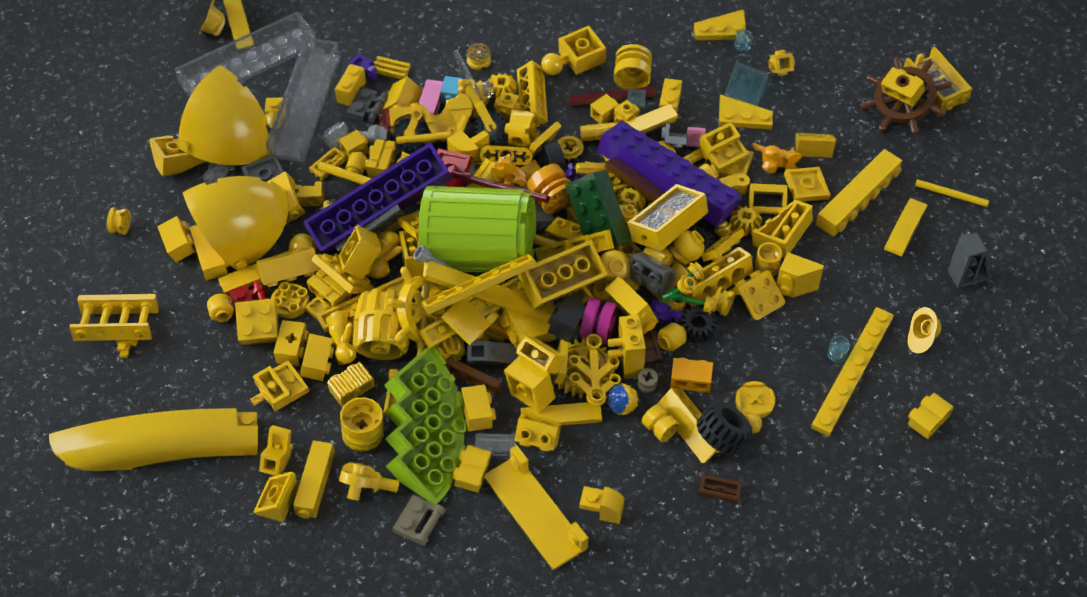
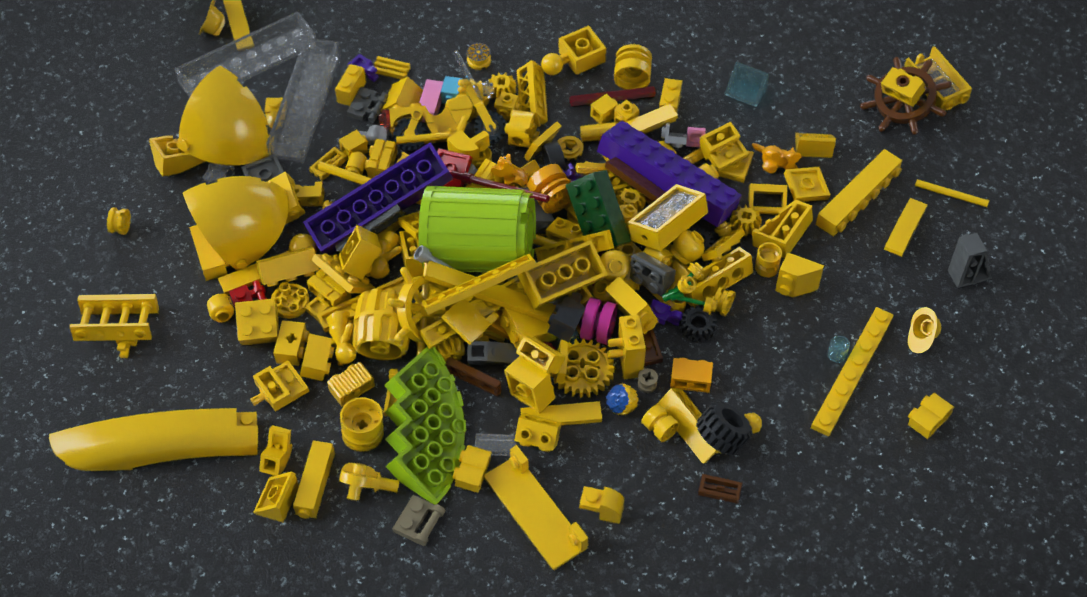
(176, 238): yellow brick -> none
(334, 133): clear brick -> none
(477, 408): yellow brick -> none
(519, 151): yellow beam -> none
(594, 373): yellow plant -> none
(636, 97): clear light blue tile -> none
(671, 337): yellow head -> none
(720, 27): yellow wing -> none
(739, 182): yellow leg -> none
(743, 40): clear light blue wheel -> none
(744, 114): yellow wing -> none
(755, 398): yellow tile -> none
(759, 293): yellow bracket -> none
(787, 62): yellow brick -> none

